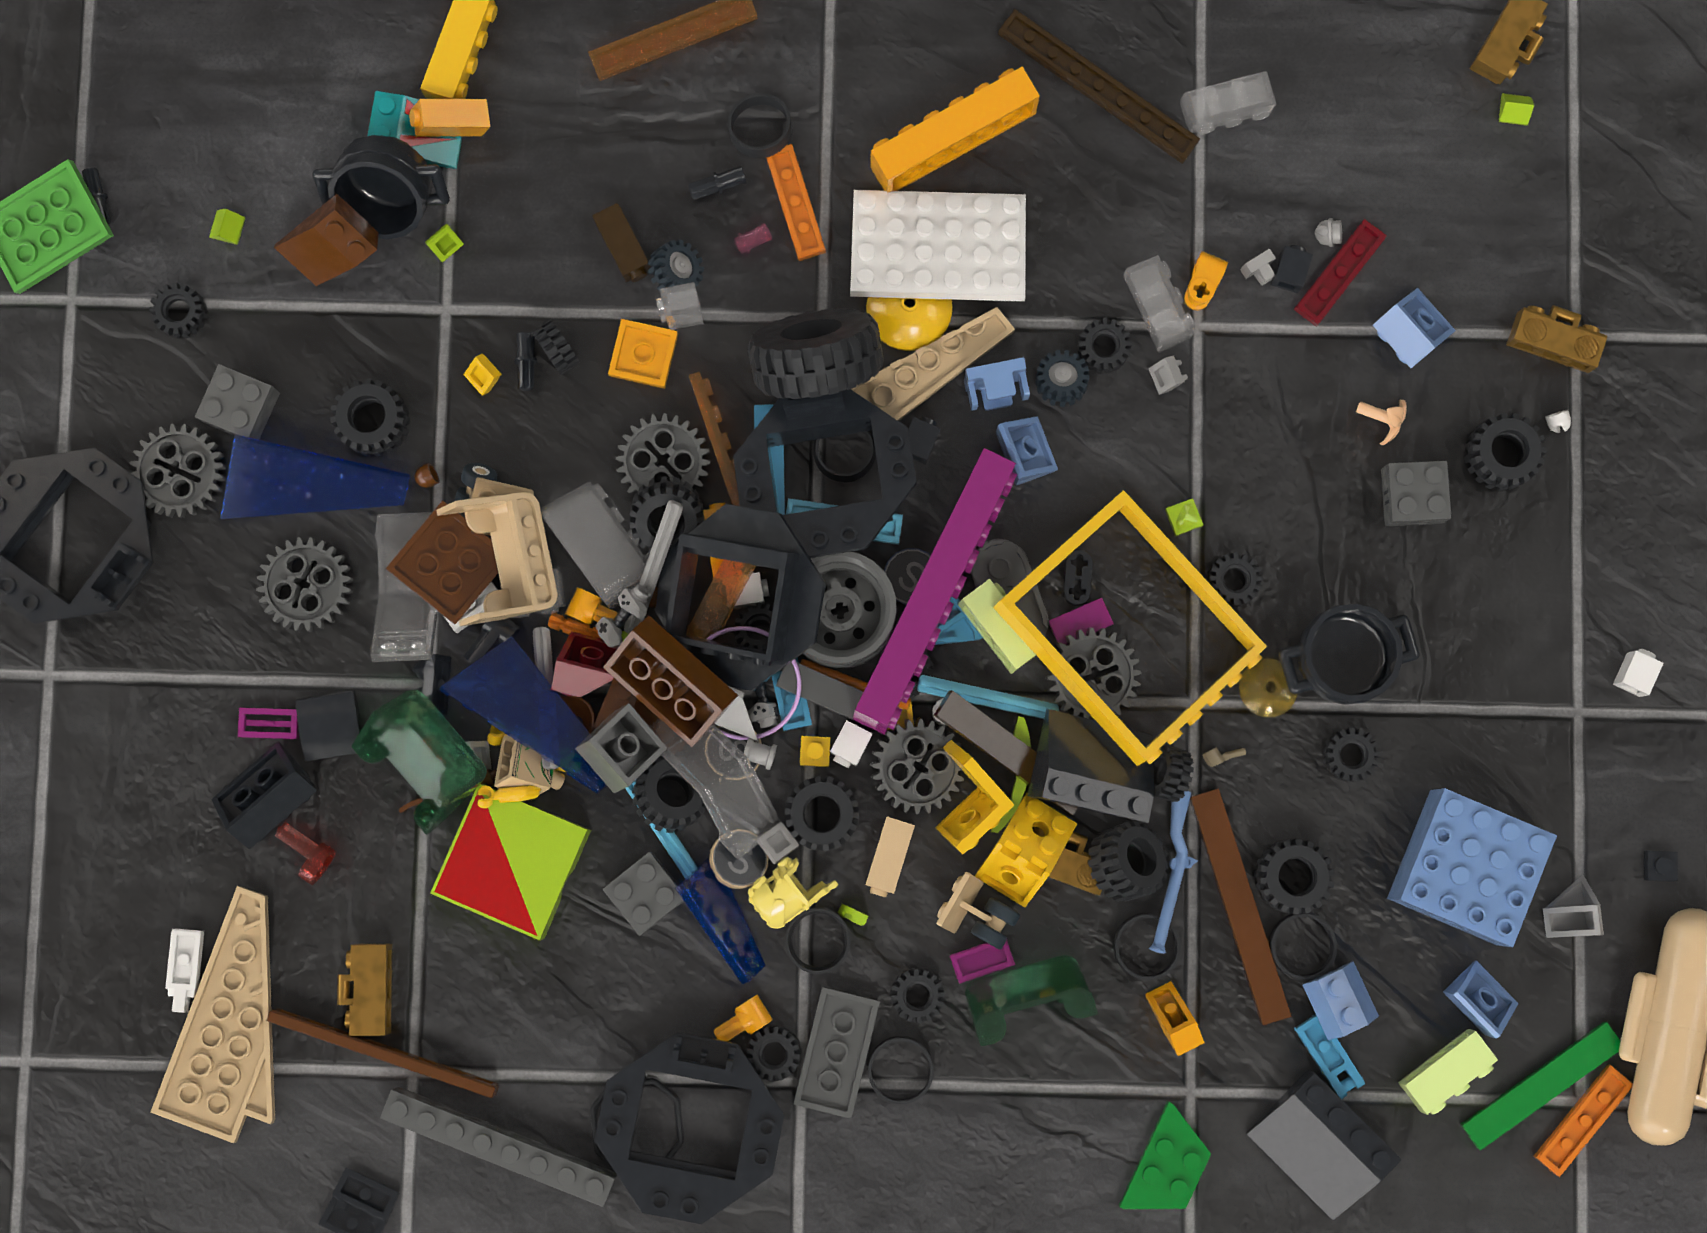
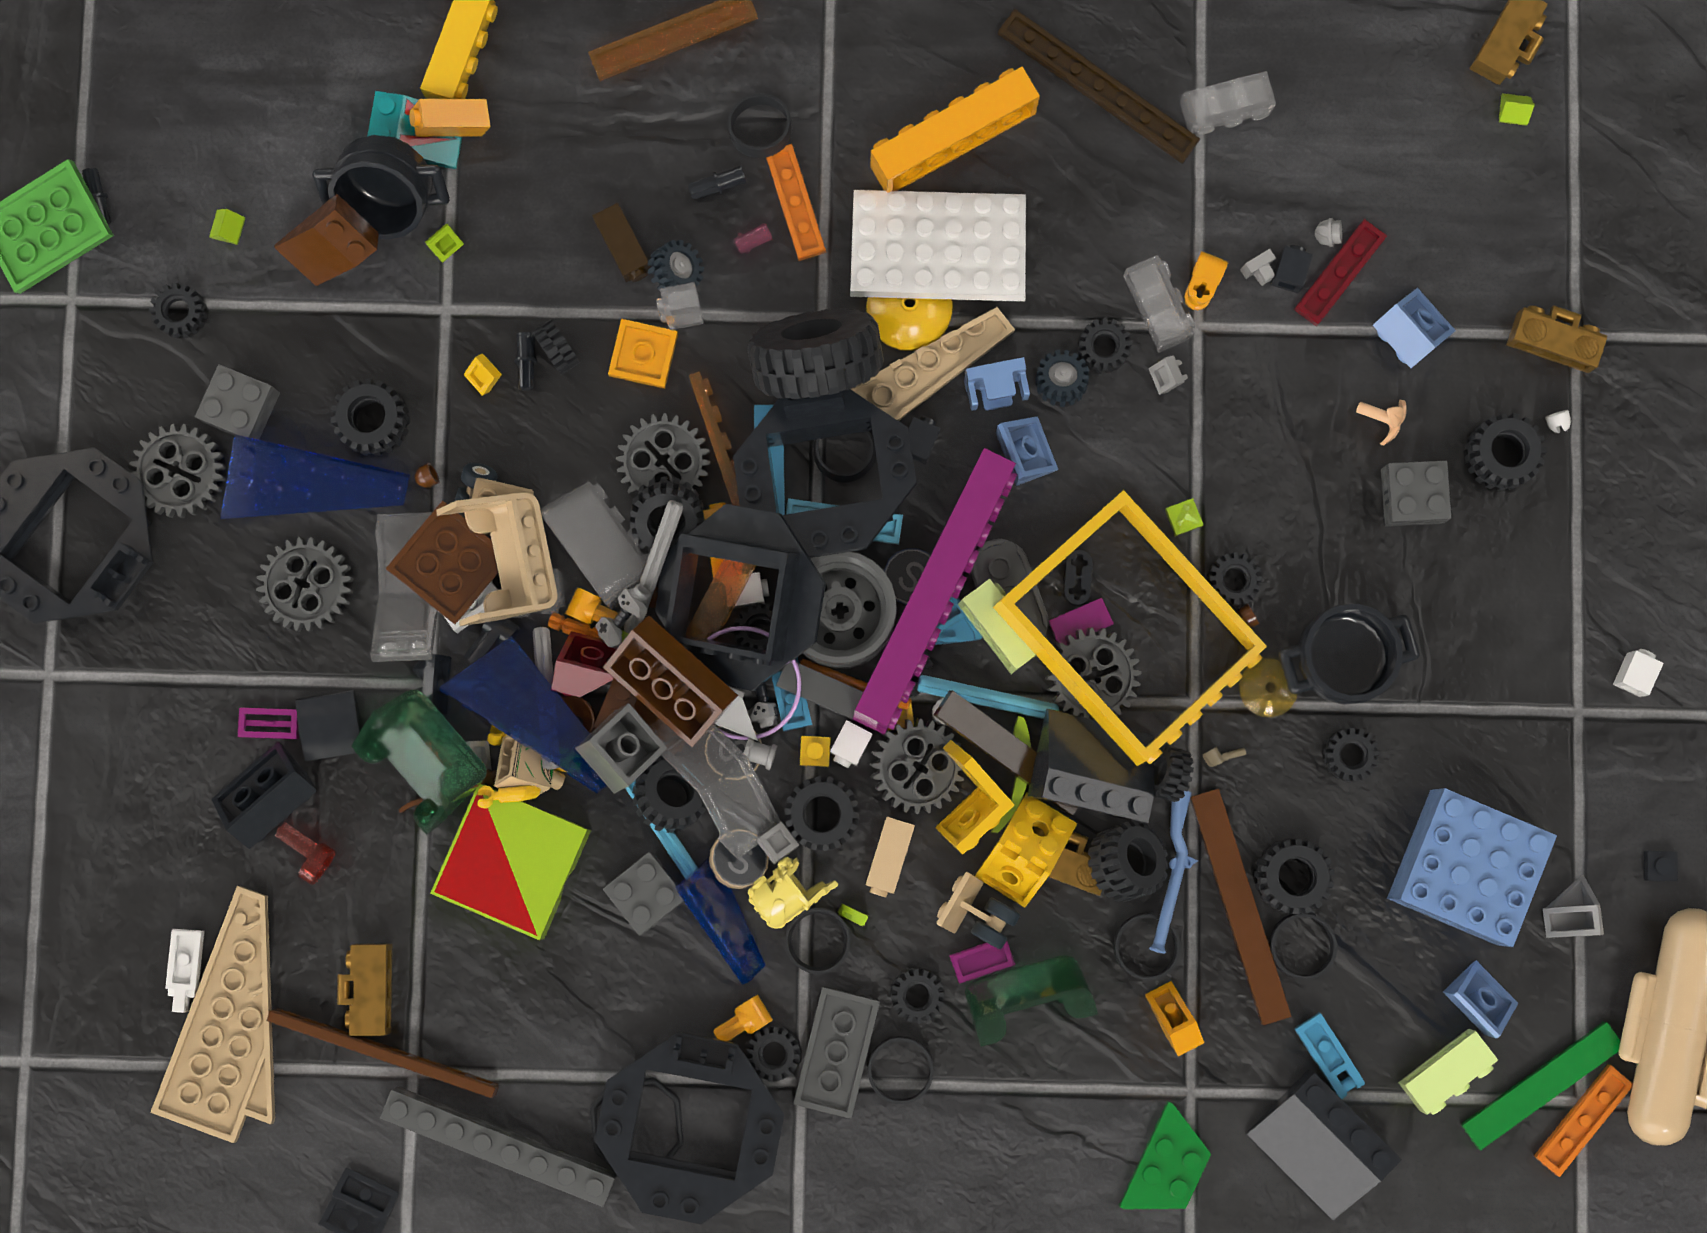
(1248, 616): none -> reddish brown hinge
(1341, 1001): medium blue slope -> none

